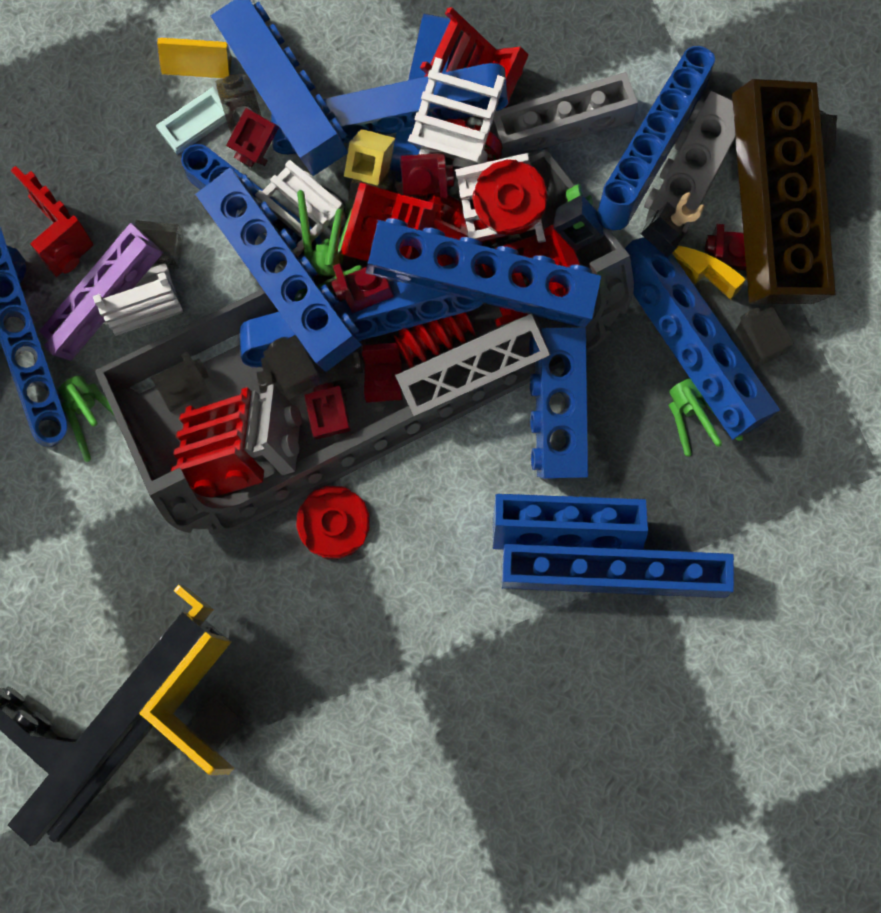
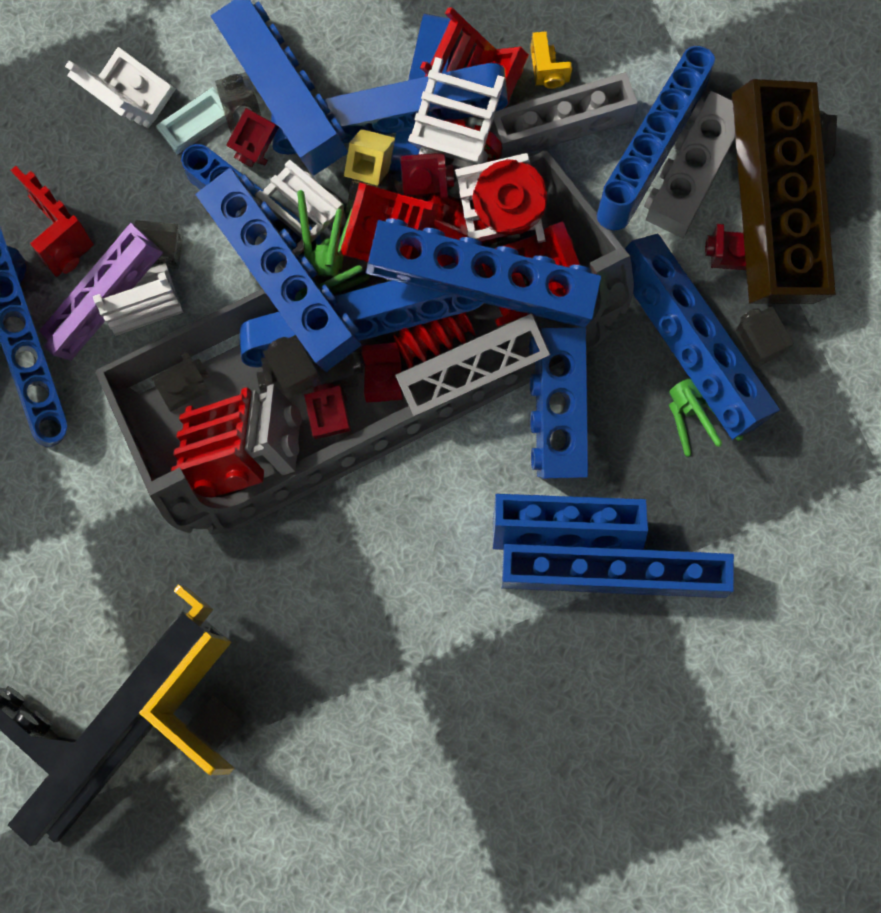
(80, 398): bright green plant -> none
(126, 87): none -> white plate
(194, 57): yellow slope -> none
(334, 536): red tile -> none
(360, 289): dark red bracket -> none
(544, 63): none -> yellow bracket
(578, 220): black piece -> none
(666, 225): black piece -> none
(699, 264): yellow slope -> none

